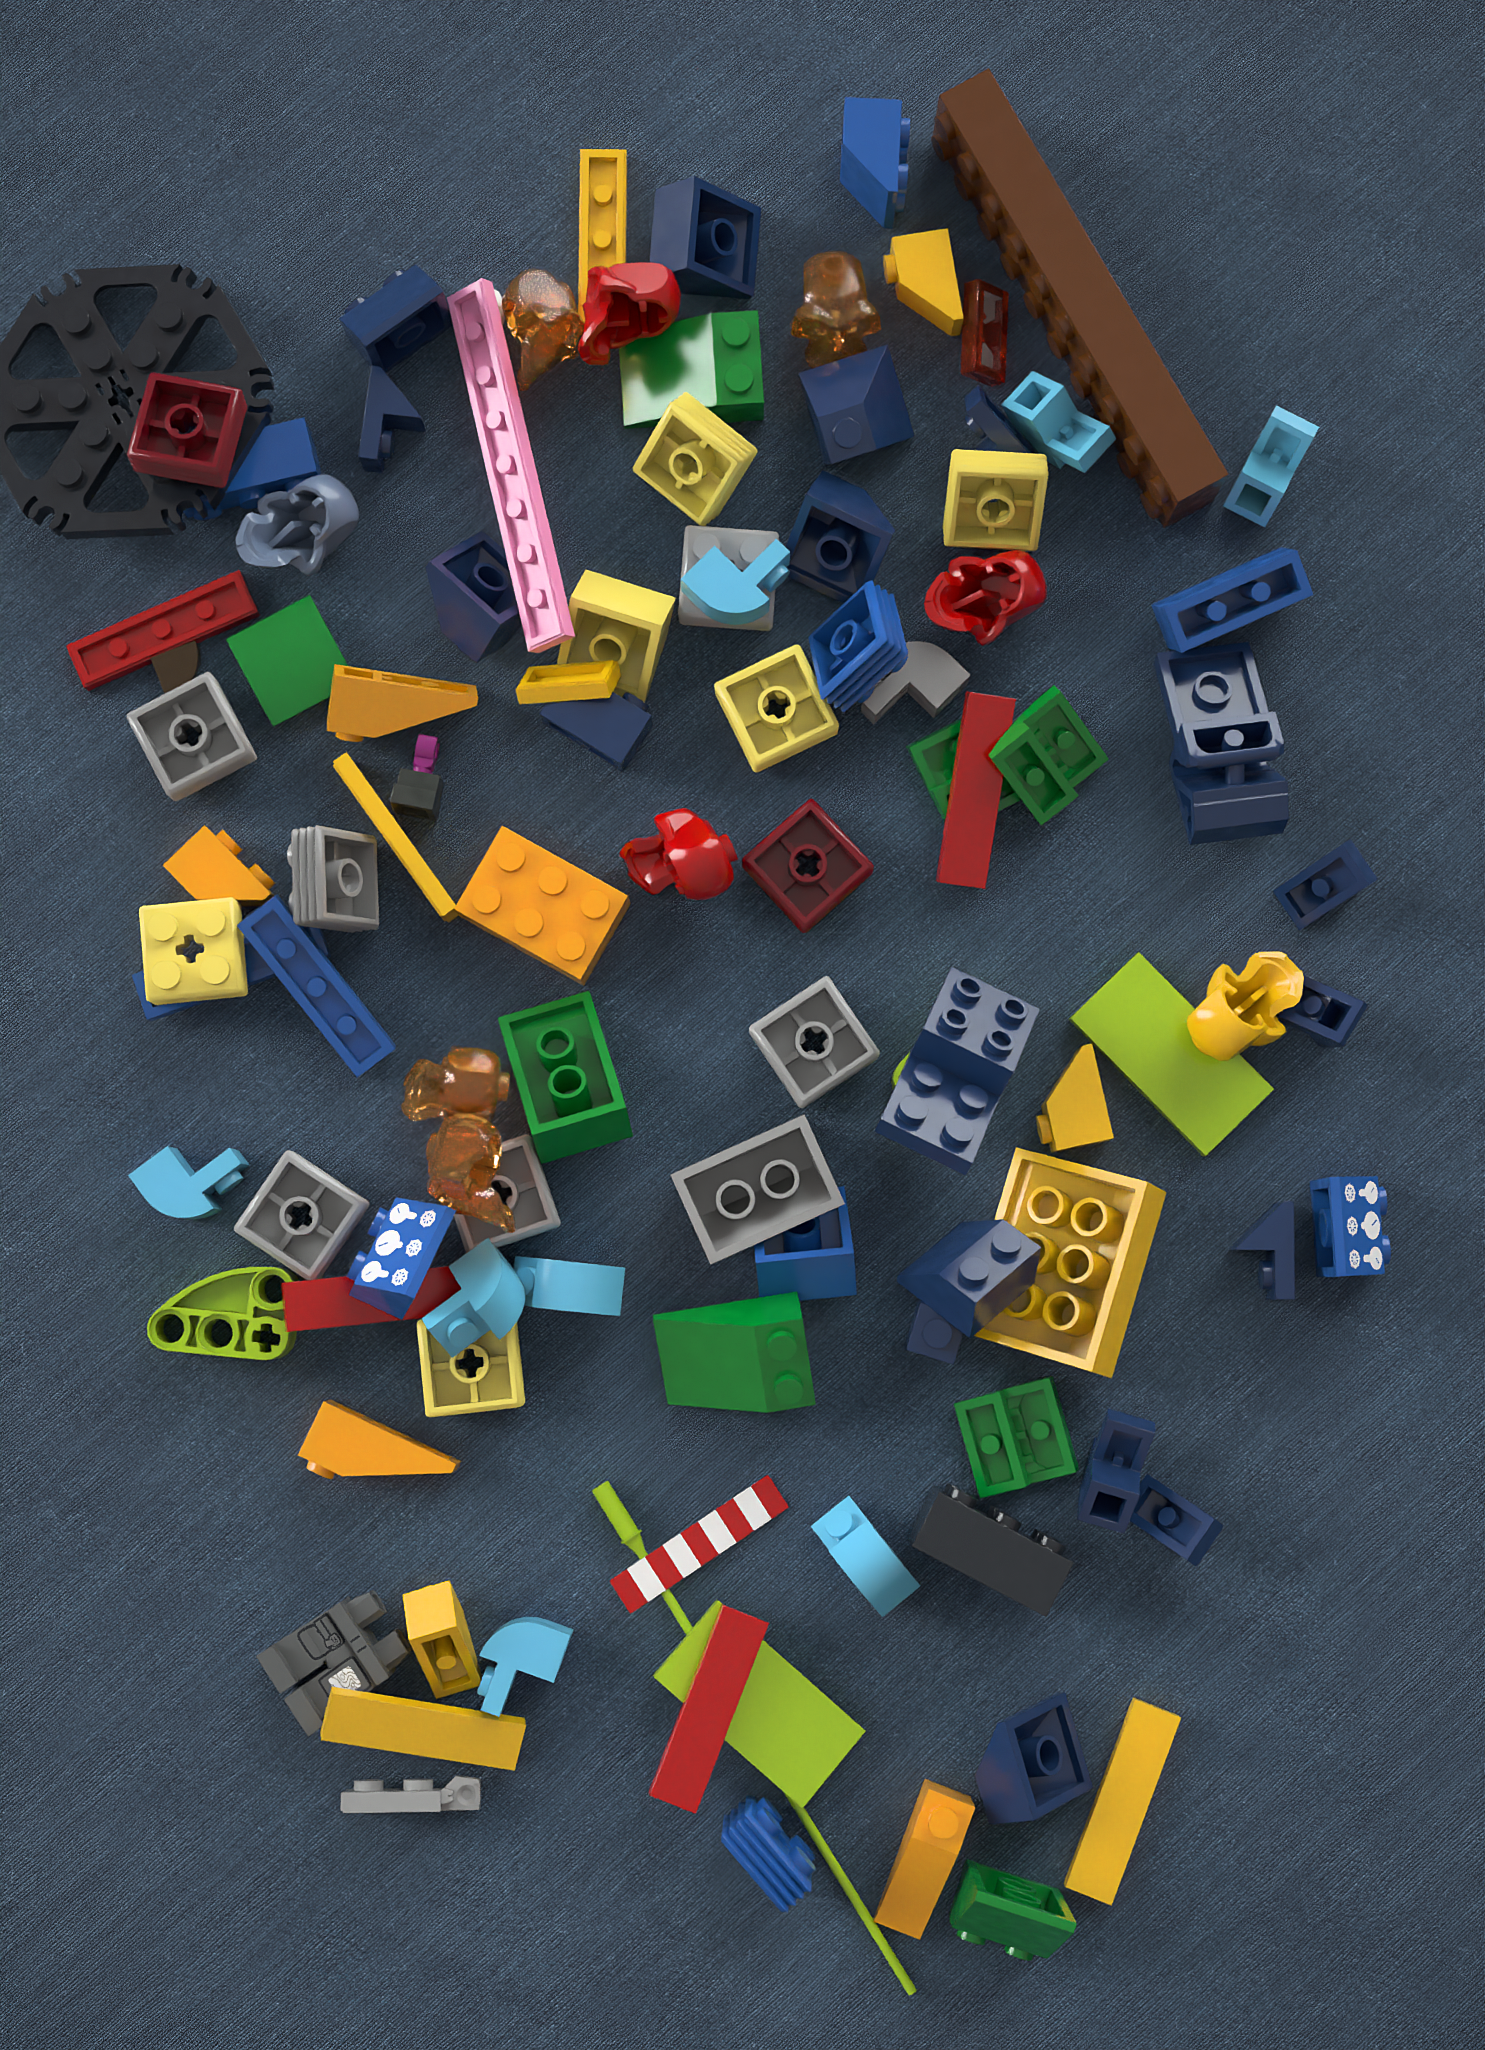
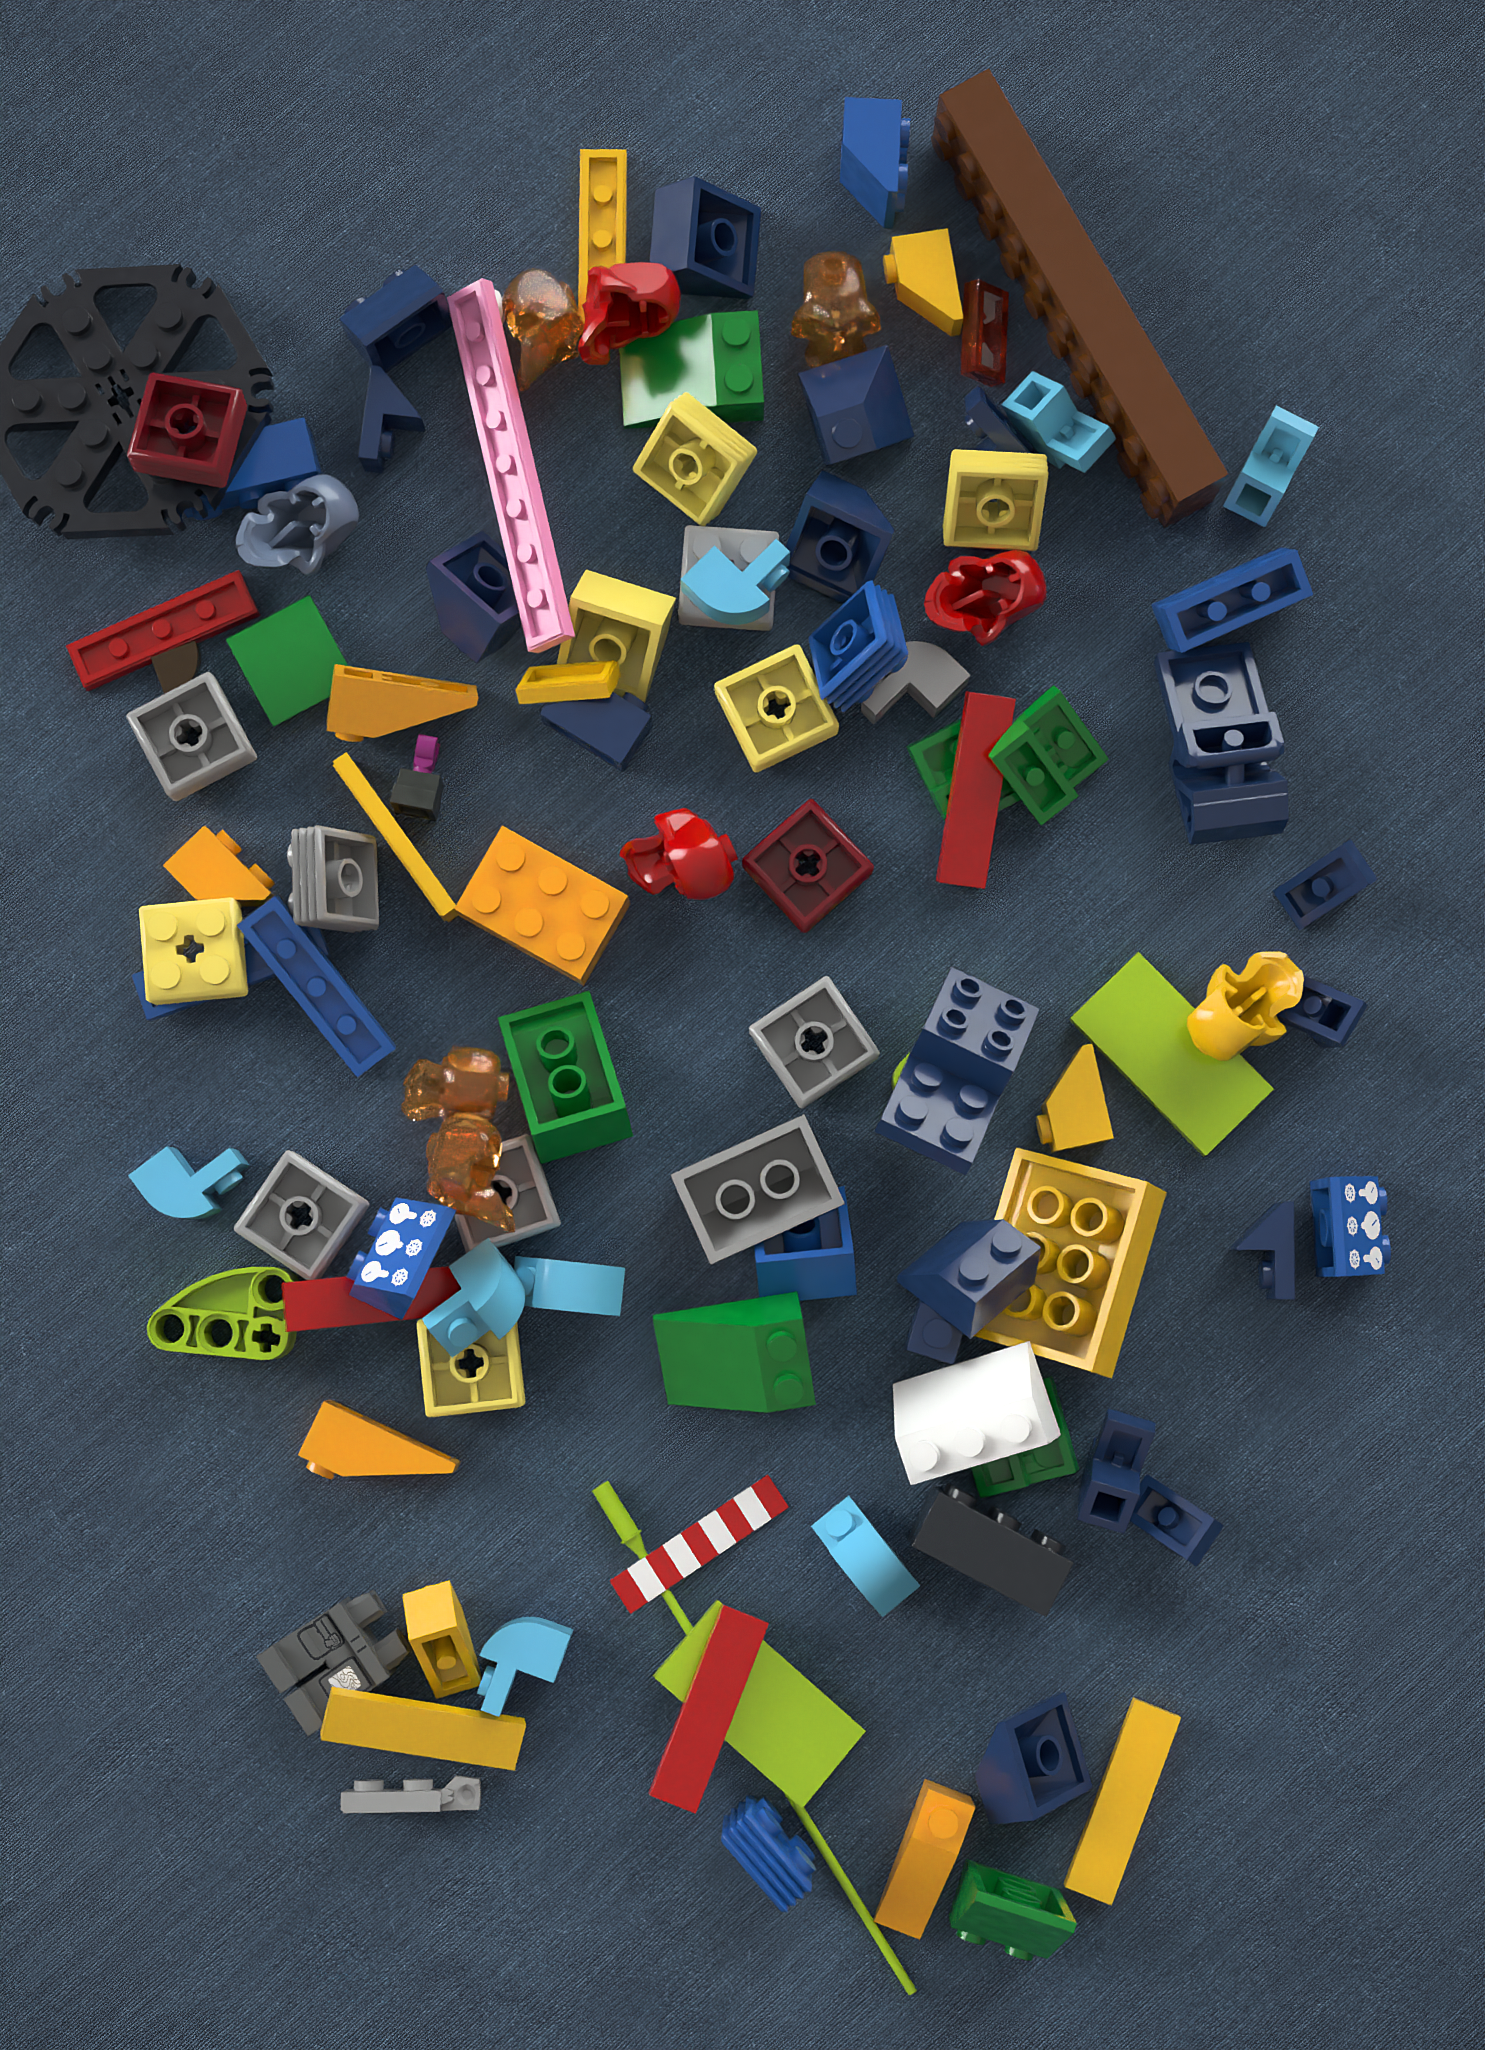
(972, 1413): none -> white slope

